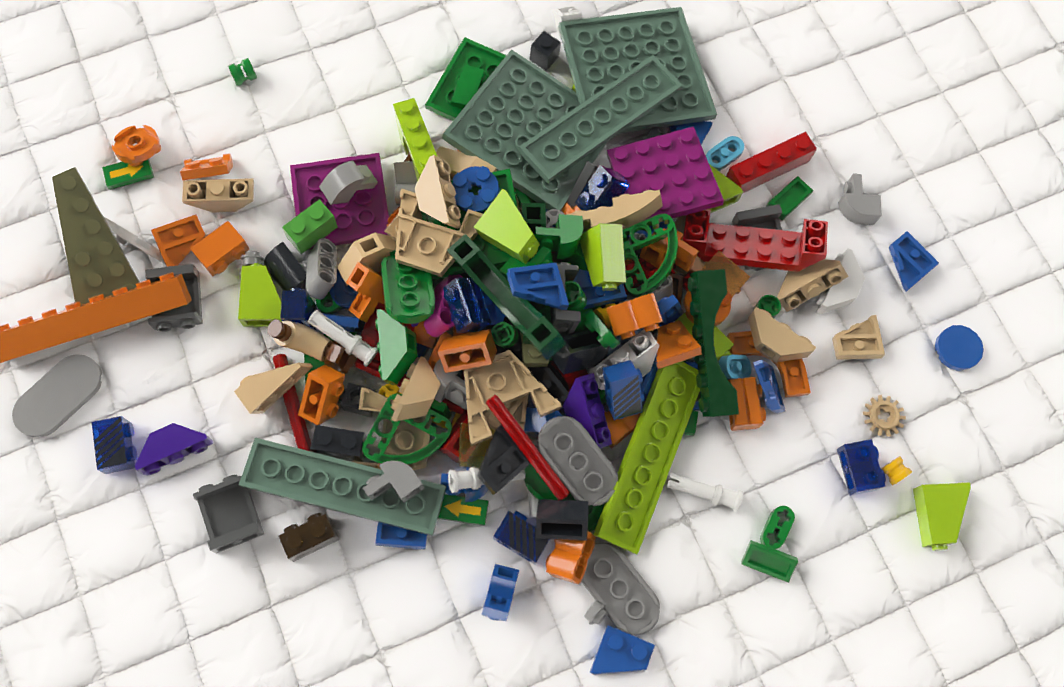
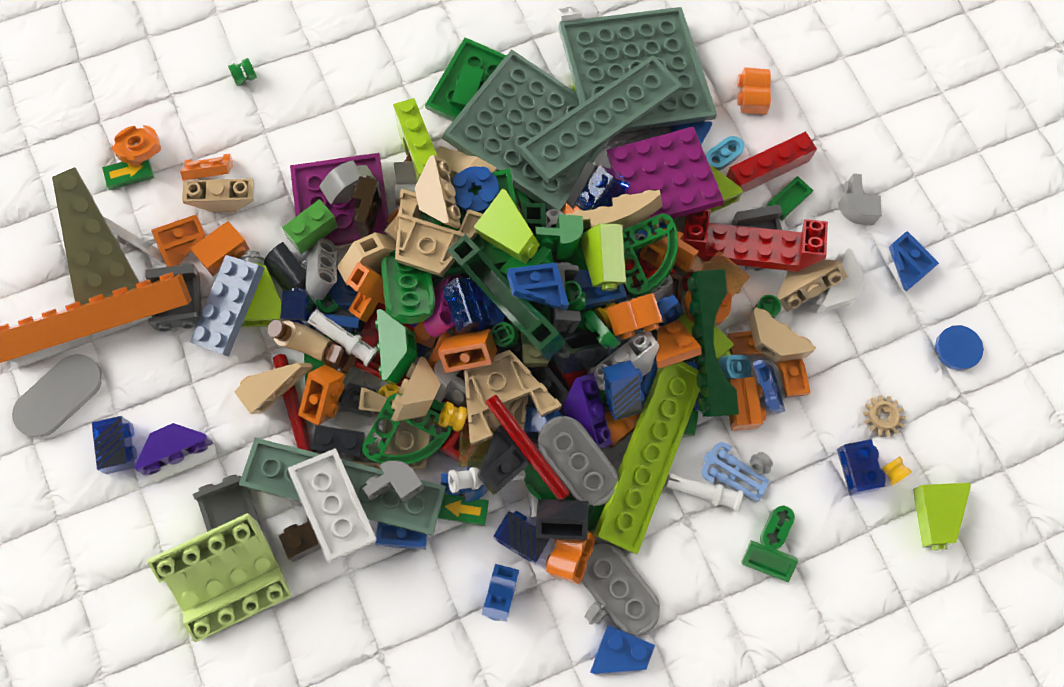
(222, 576): none -> yellowish green slope
(227, 305): none -> plate
(332, 505): none -> white plate
(367, 204): none -> dark brown plate
(452, 416): none -> yellow wheel
(545, 50): black brick -> none
(711, 458): none -> light blue piece
(754, 90): none -> orange brick
(761, 463): none -> light grey plate
(859, 341): tan wing -> none

